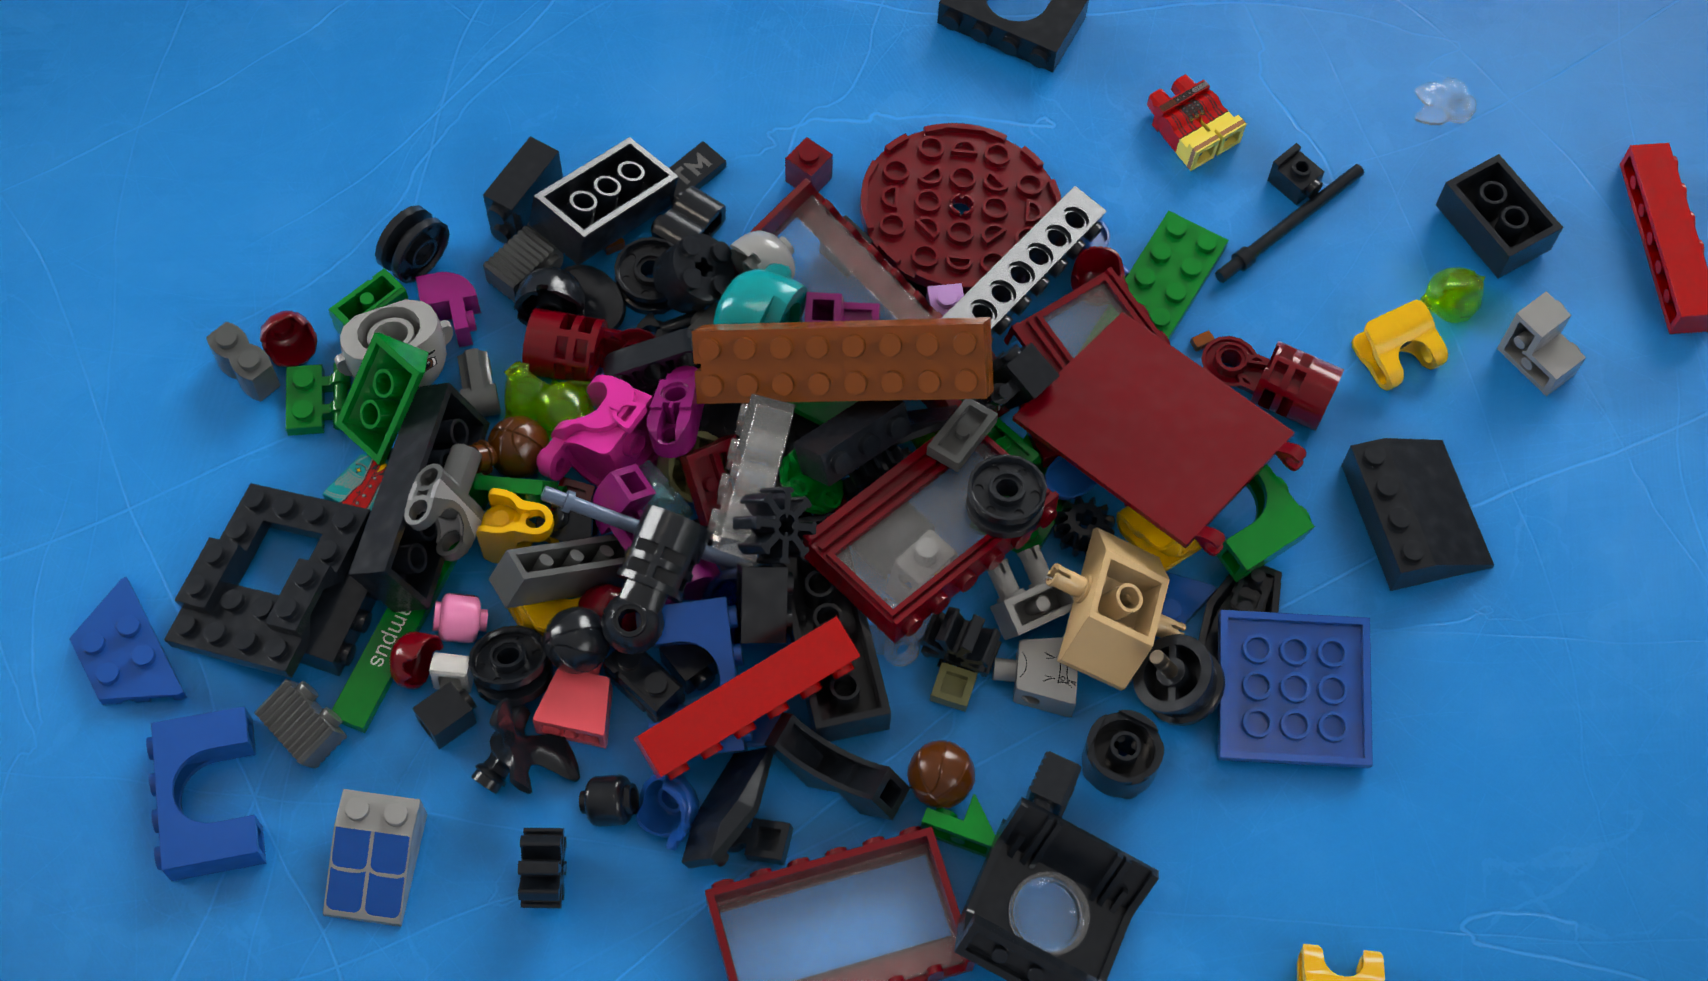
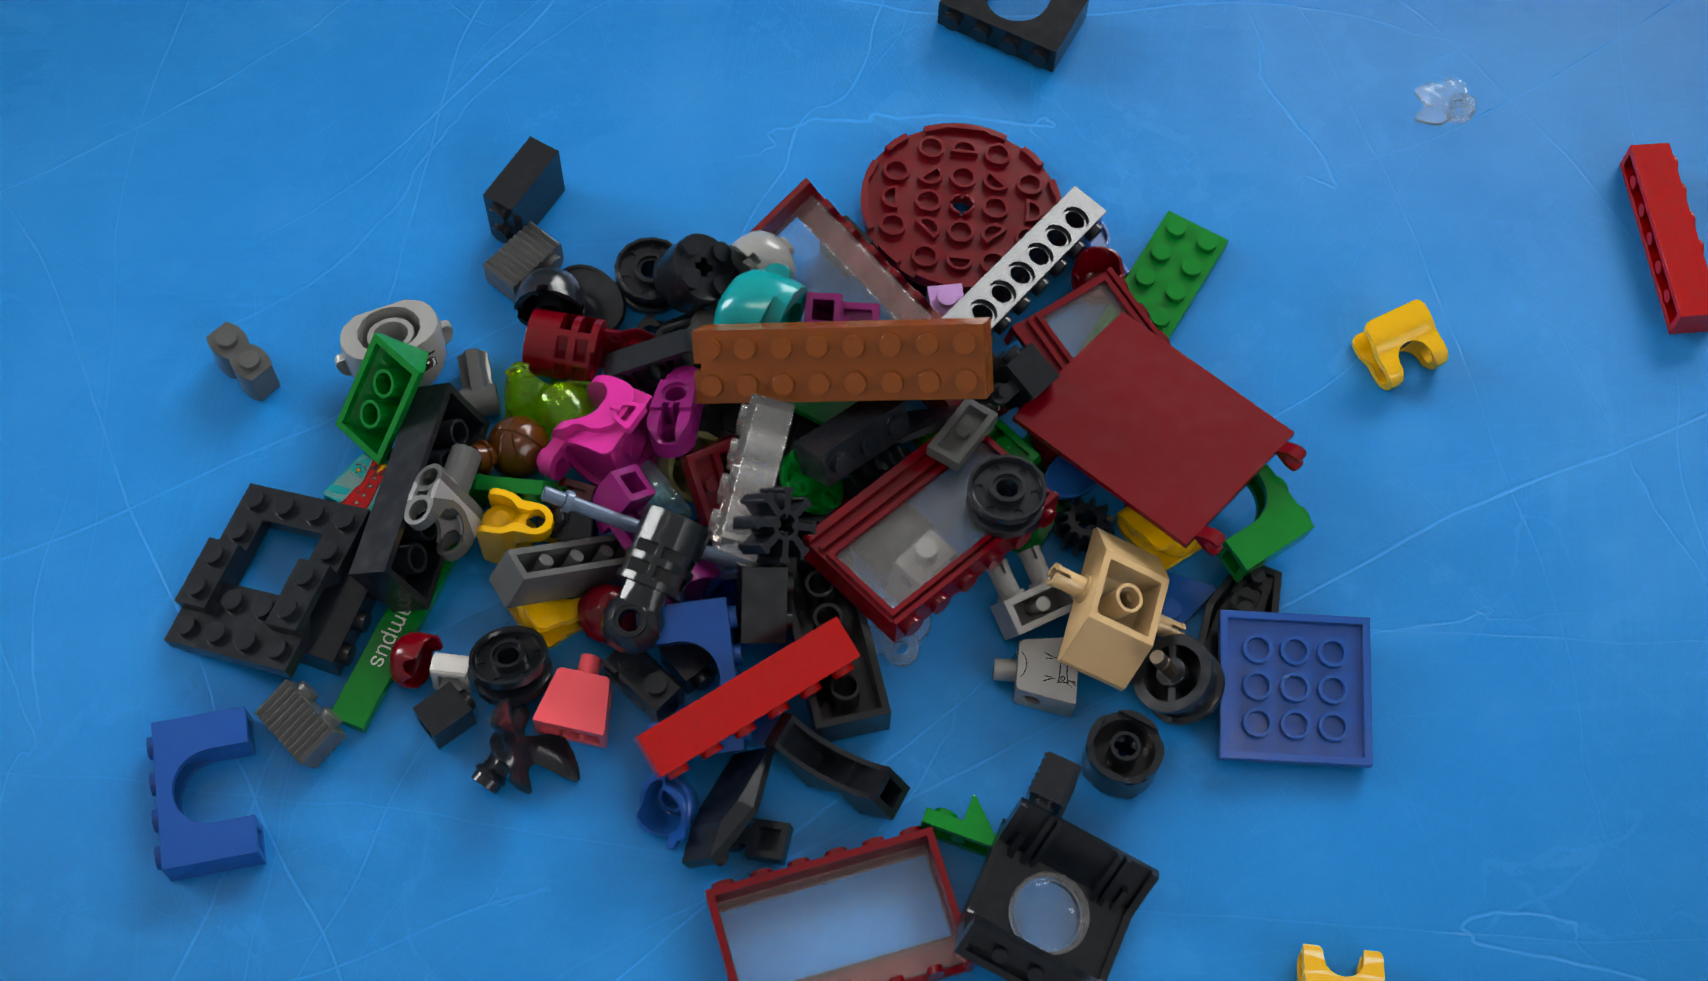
(124, 652): blue wing -> none
(288, 339): dark red hair -> none
(306, 398): green plate -> none
(370, 295): green brick -> none
(373, 857): slope -> none
(412, 243): black wheel -> none
(453, 299): magenta brick -> none
(459, 618): bright pink head -> none
(542, 868): black gear -> none
(575, 640): black piece -> none
(603, 200): black brick -> none
(609, 800): black head -> none
(614, 247): dark orange piece -> none
(689, 214): black brick -> none
(697, 167): black tile -> none
(809, 162): dark red brick -> none
(941, 774): reddish brown piece -> none
(953, 686): olive plate -> none
(961, 641): black gear -> none
(1194, 121): hips -> none
(1201, 340): dark orange piece -> none
(1247, 256): black bar -> none
(1286, 384): dark red cylinder -> none
(1296, 175): black brick -> none
(1415, 511): black slope -> none
(1454, 294): clear neon green hat -> none
(1498, 216): black brick -> none
(1538, 347): light grey brick -> none

